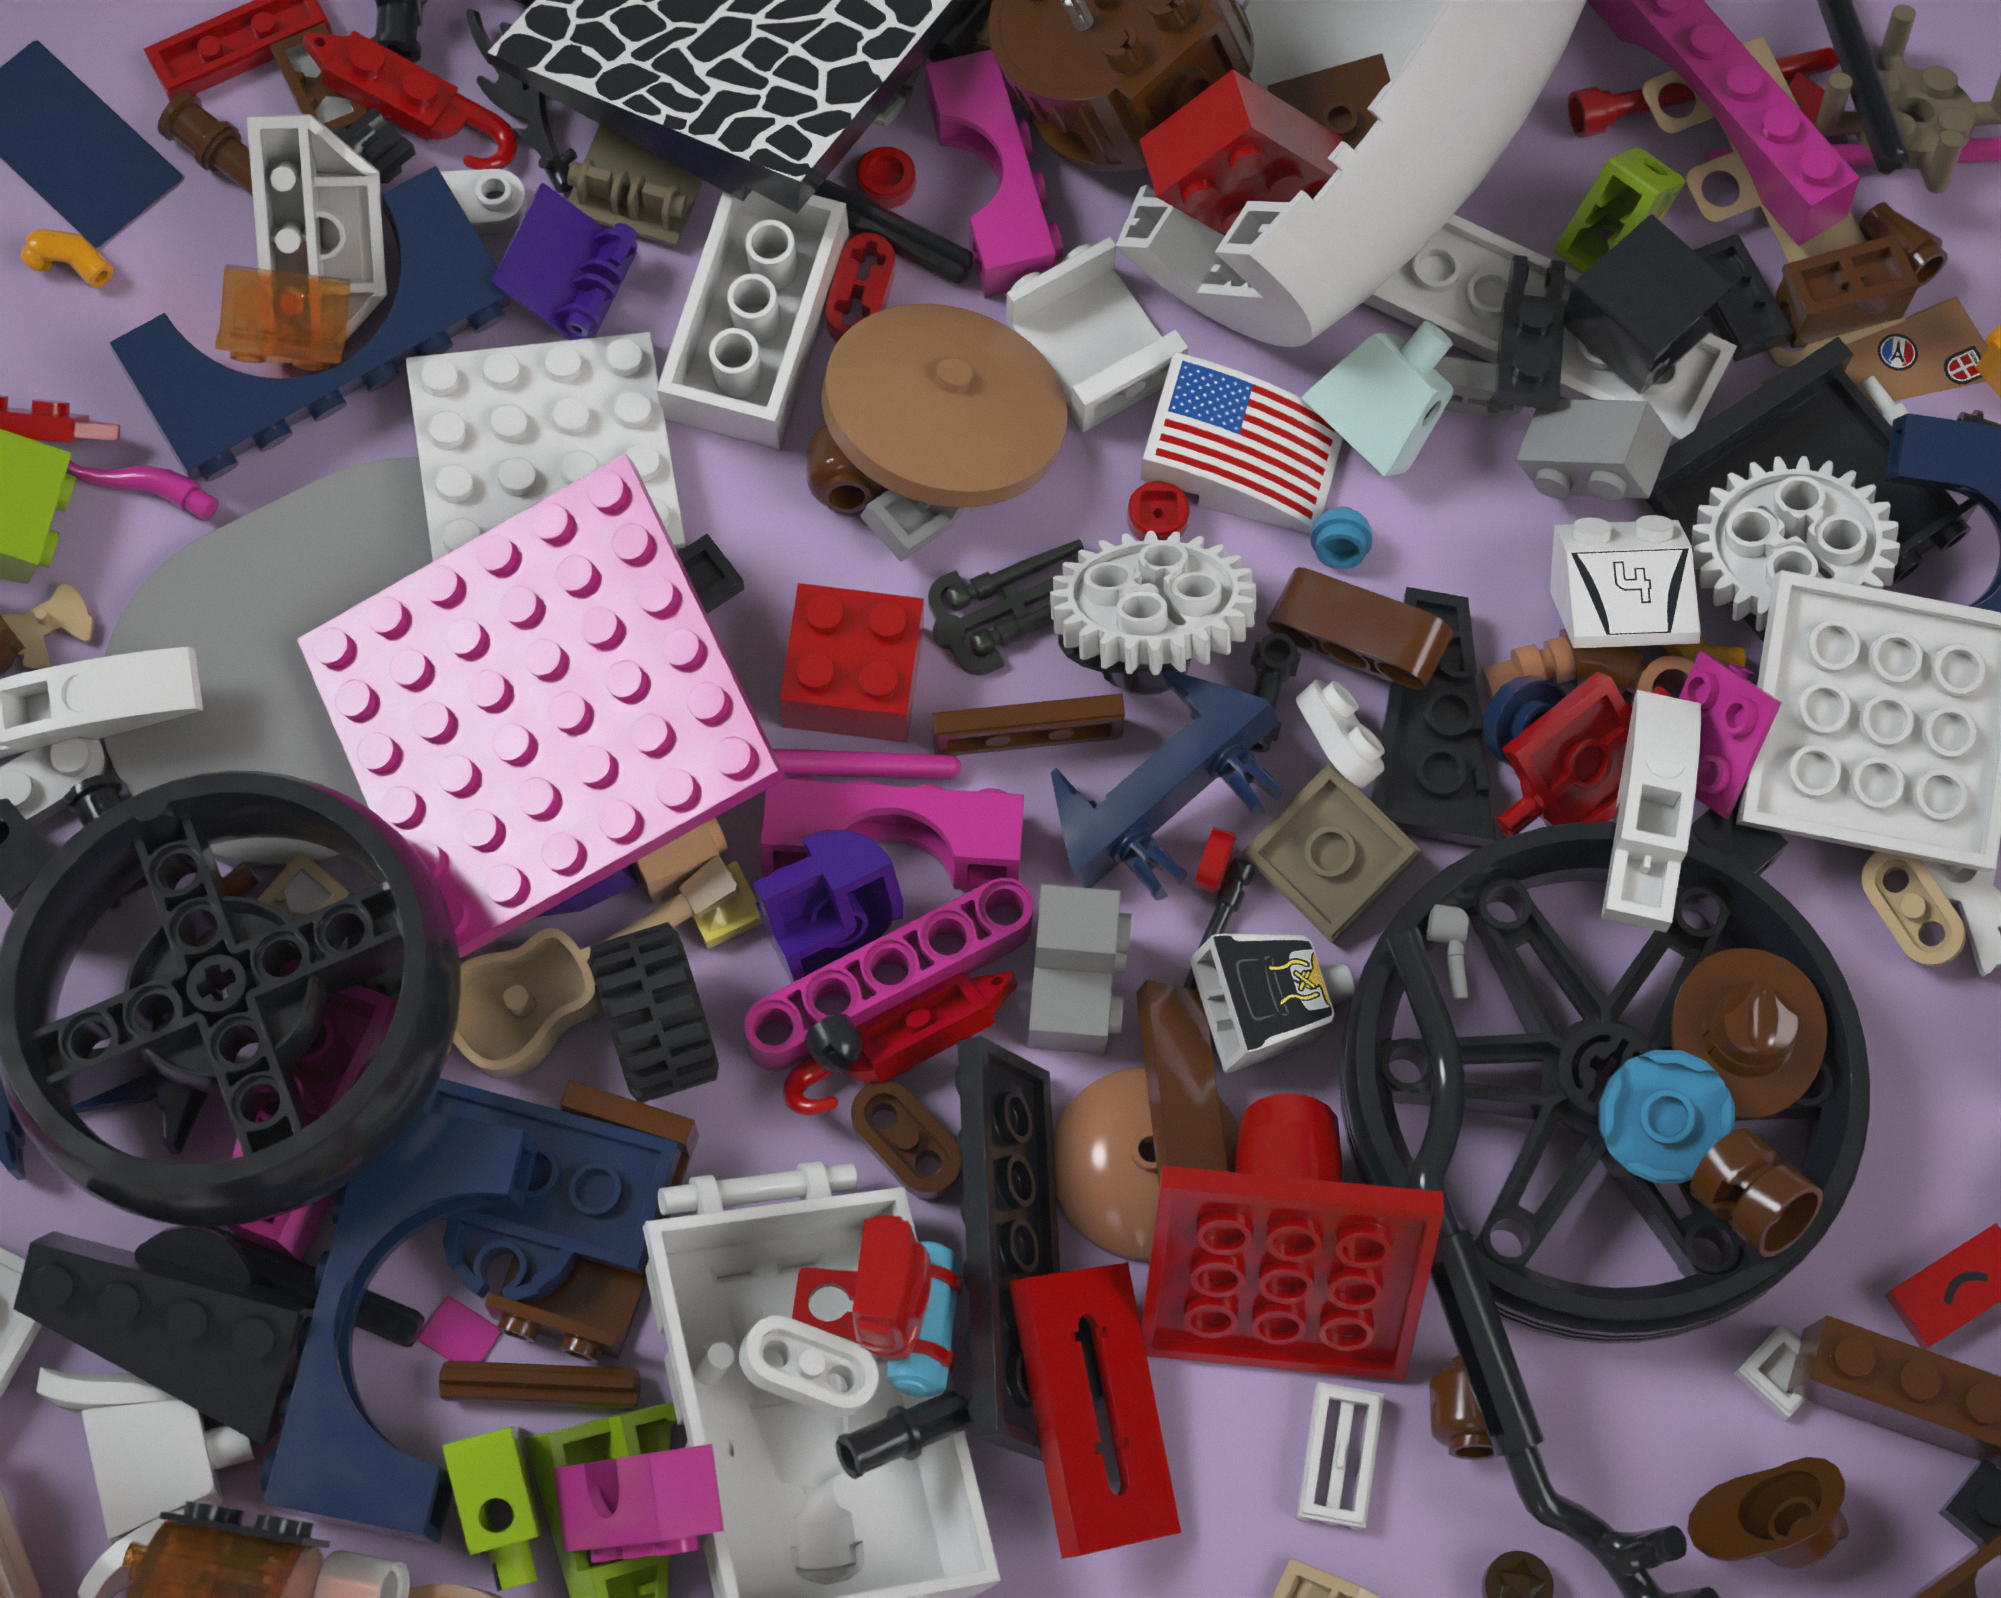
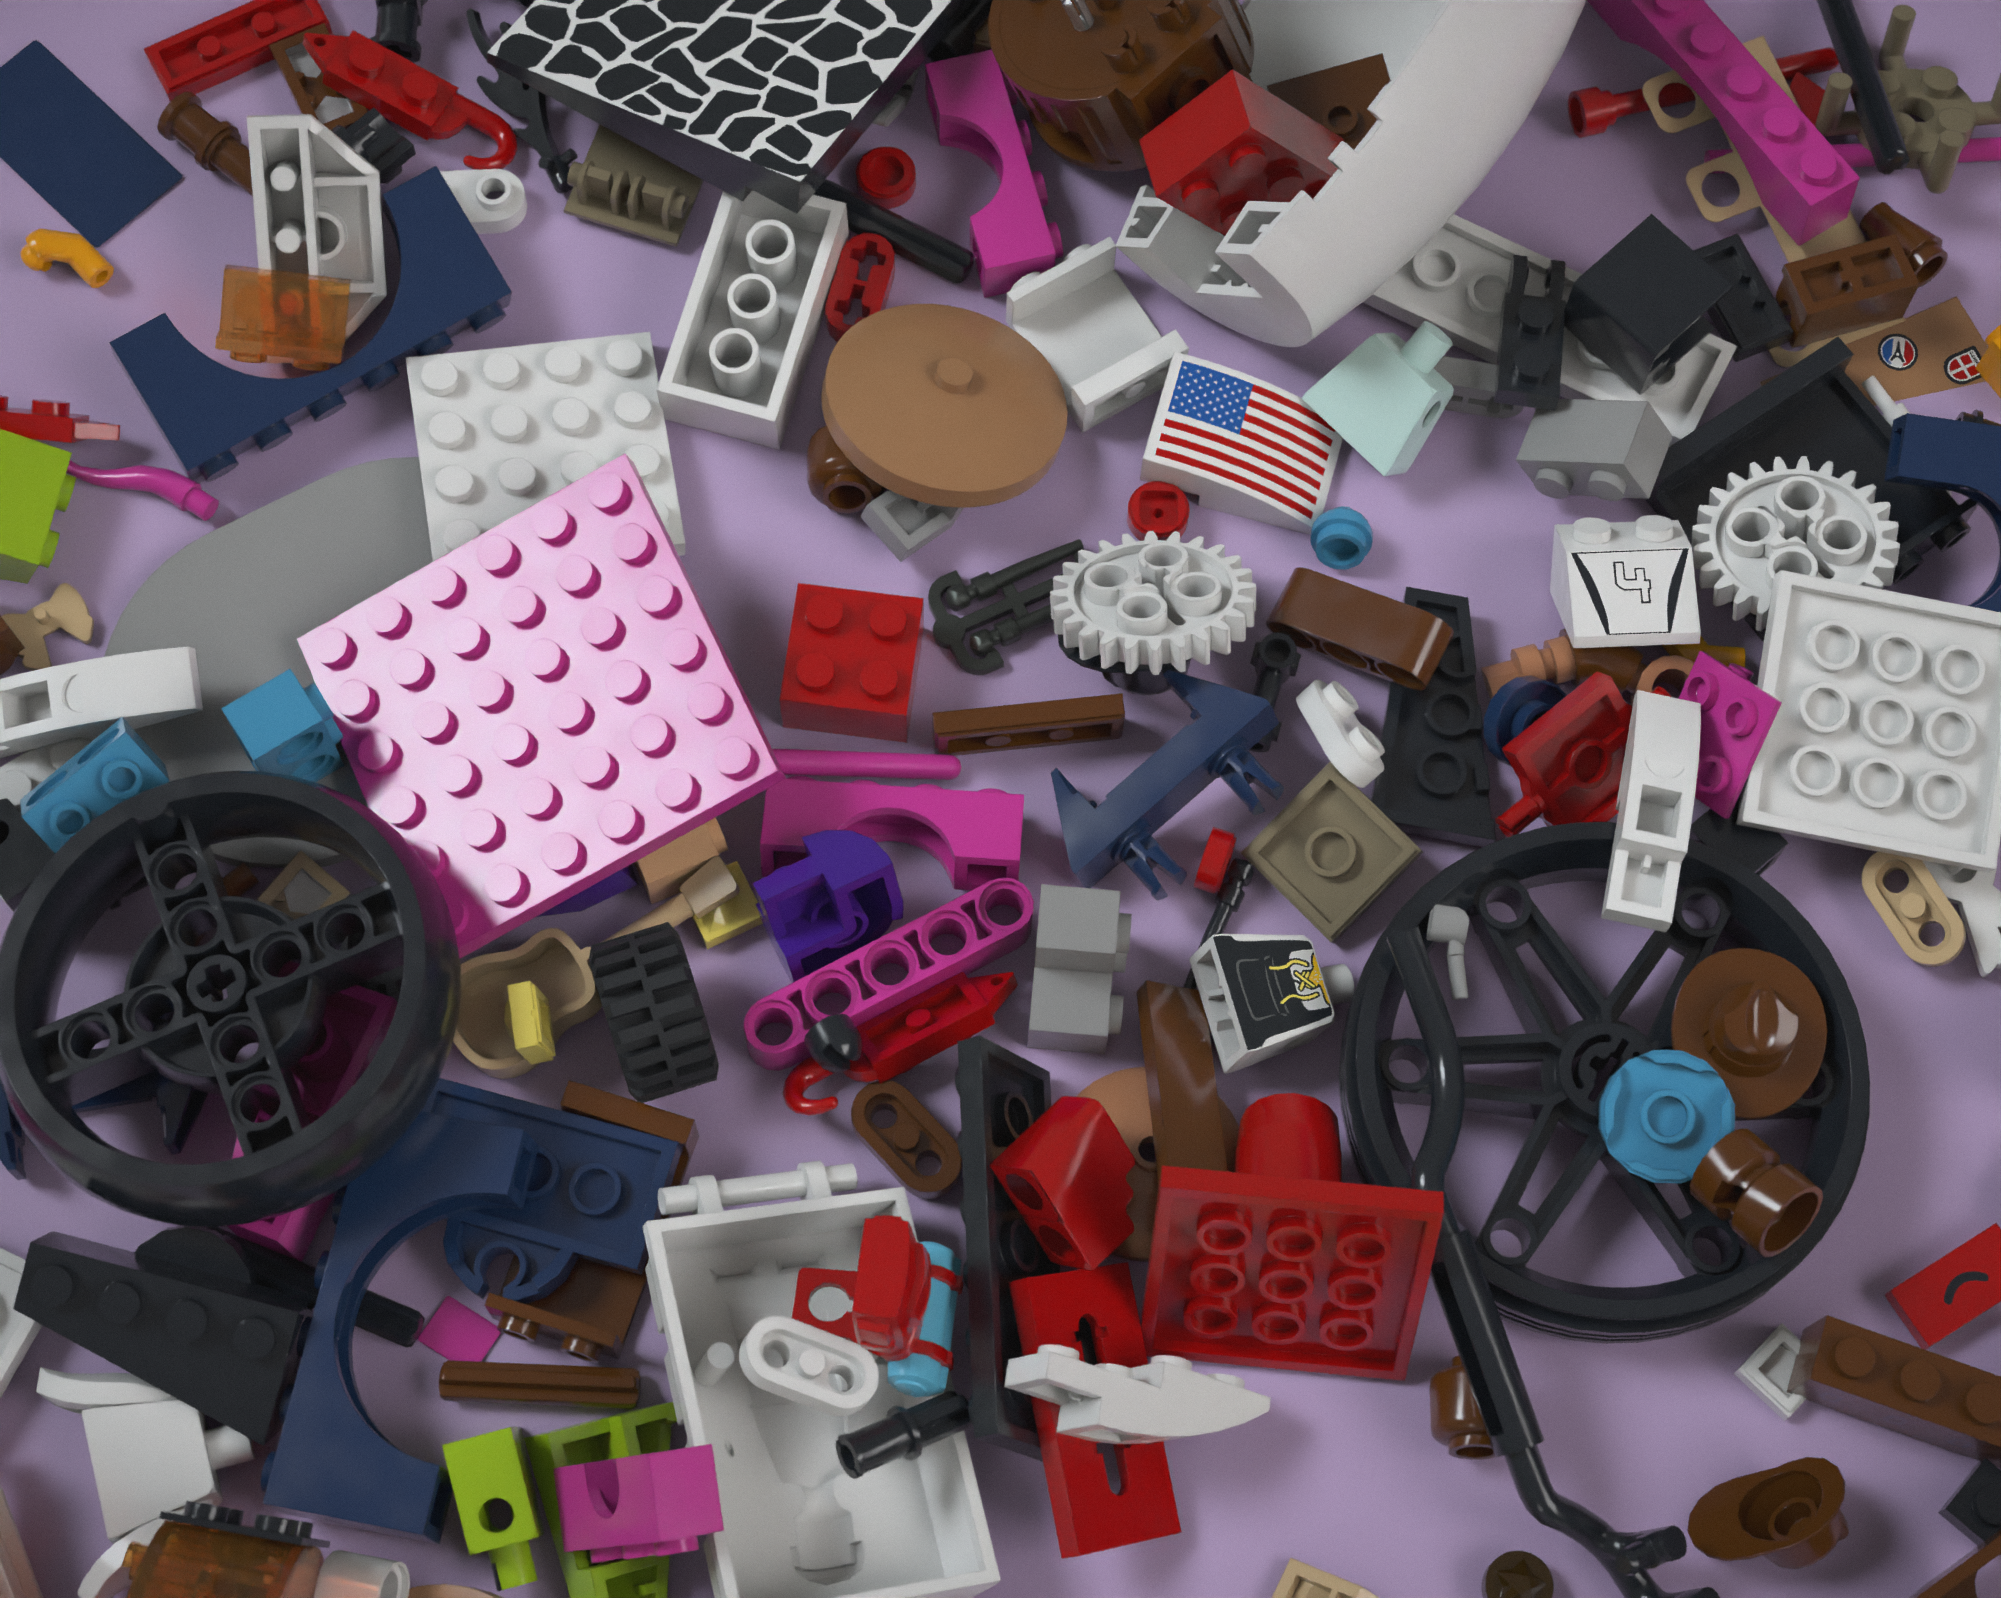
(91, 783): none -> dark azure brick
(287, 729): none -> dark azure brick
(530, 1022): none -> light yellow tile
(565, 265): dark purple hinge -> none
(710, 573): black plate -> none
(1071, 1182): none -> red piece
(1133, 1403): none -> white slope
(1331, 1512): white tile -> none
(1618, 201): lime torso -> none

